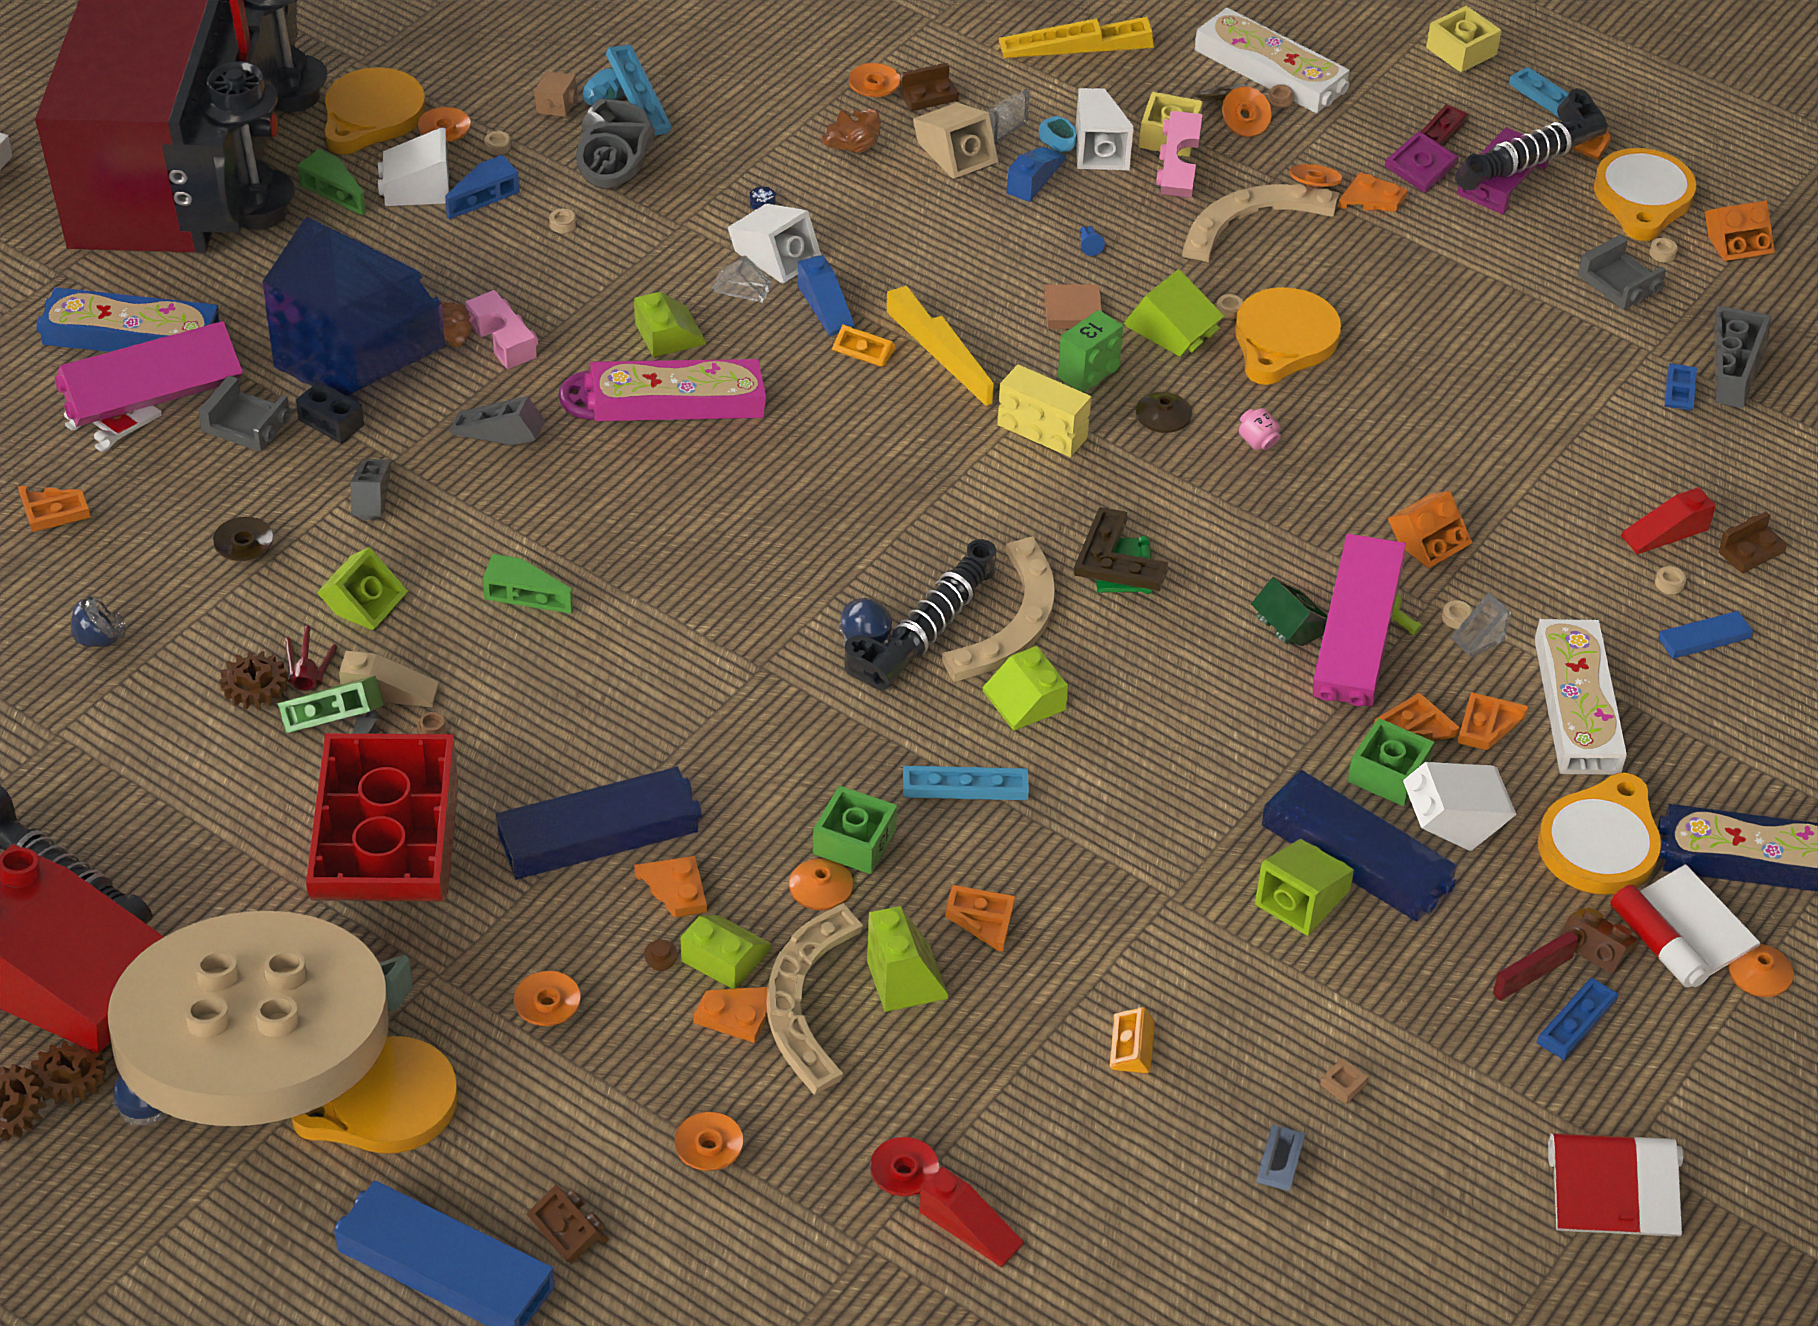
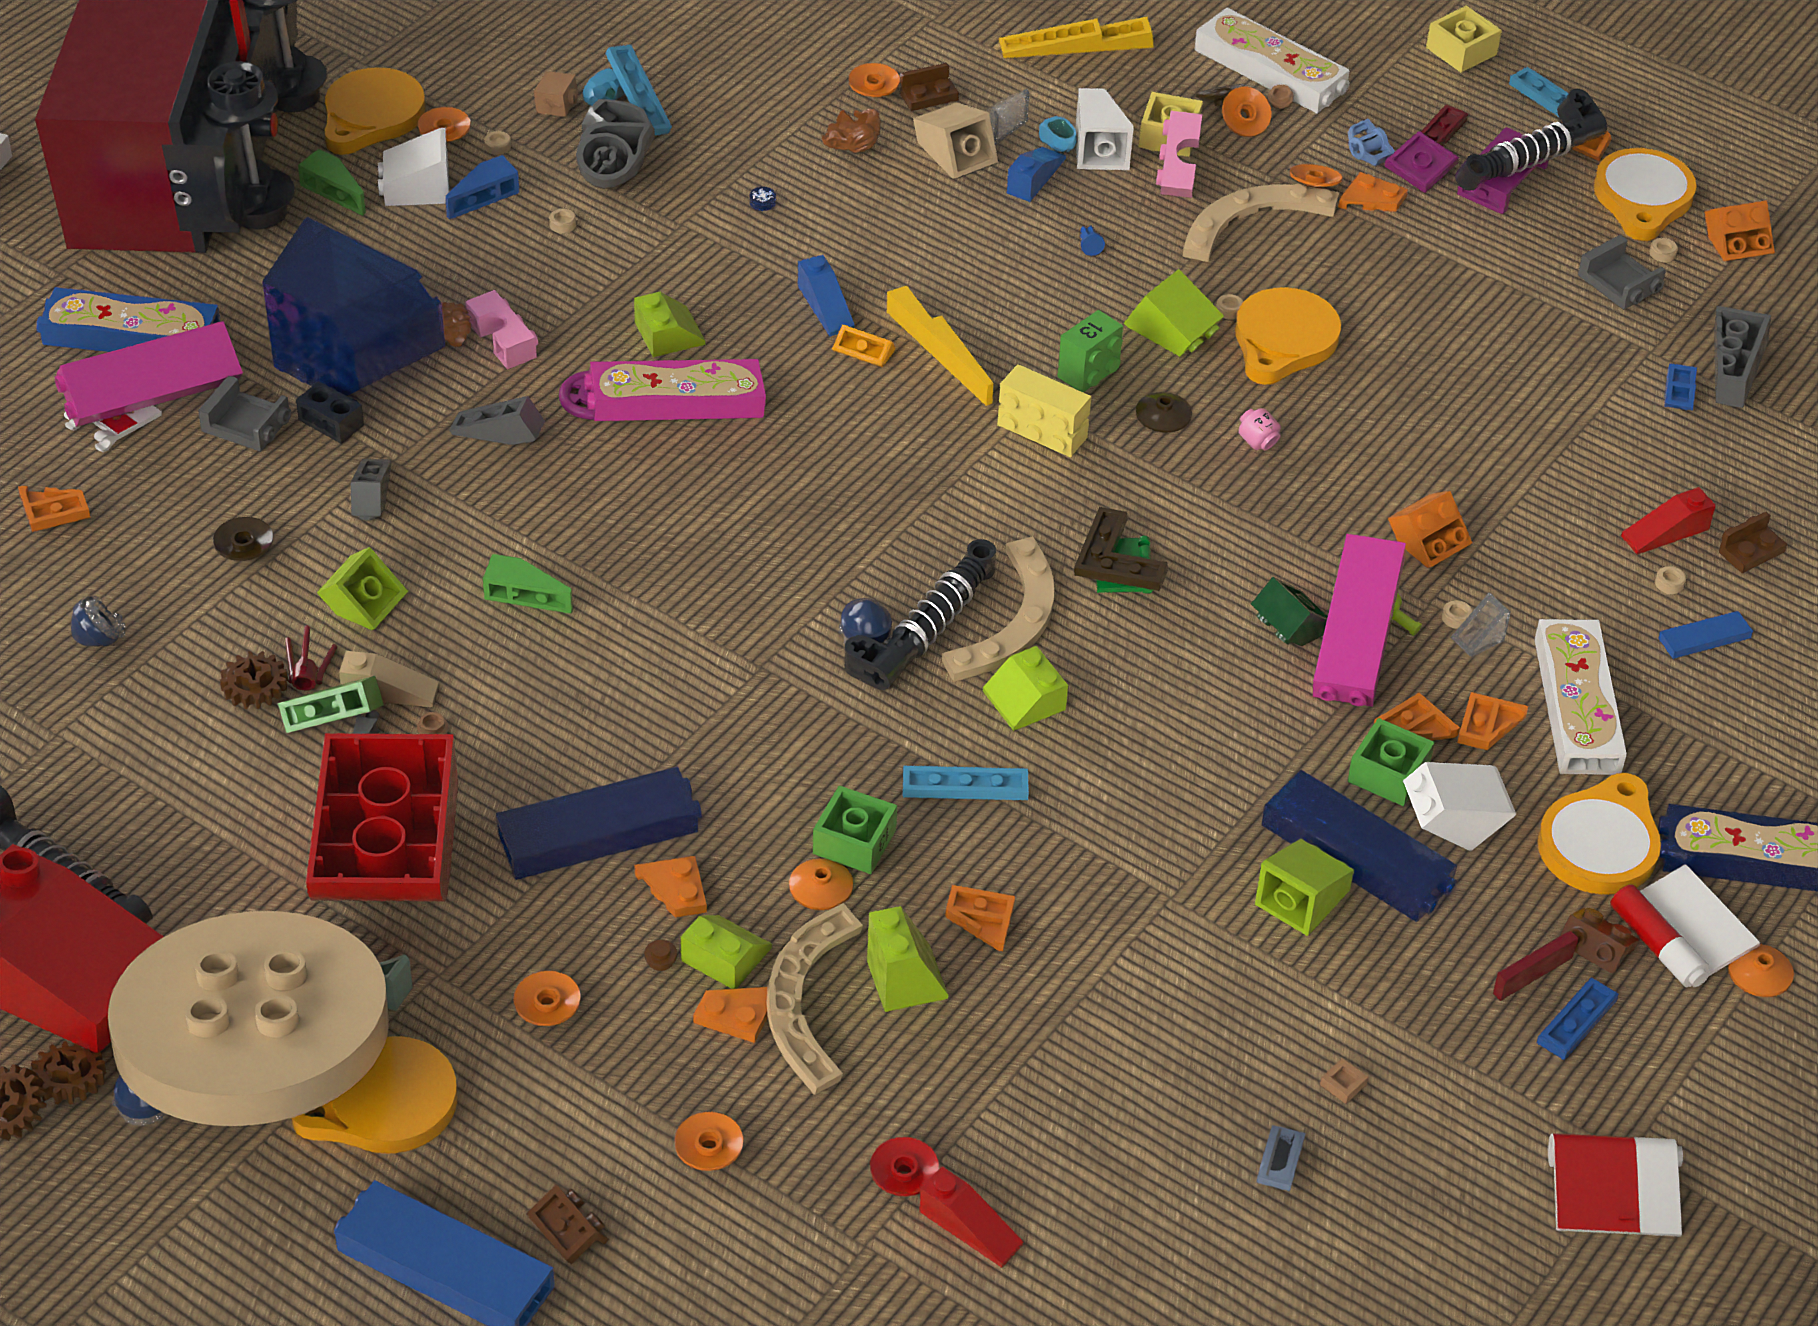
(742, 280): clear slope -> none
(775, 239): white slope -> none
(1070, 304): nougat tile -> none
(1132, 1041): light orange slope -> none
(1374, 140): none -> medium blue piece

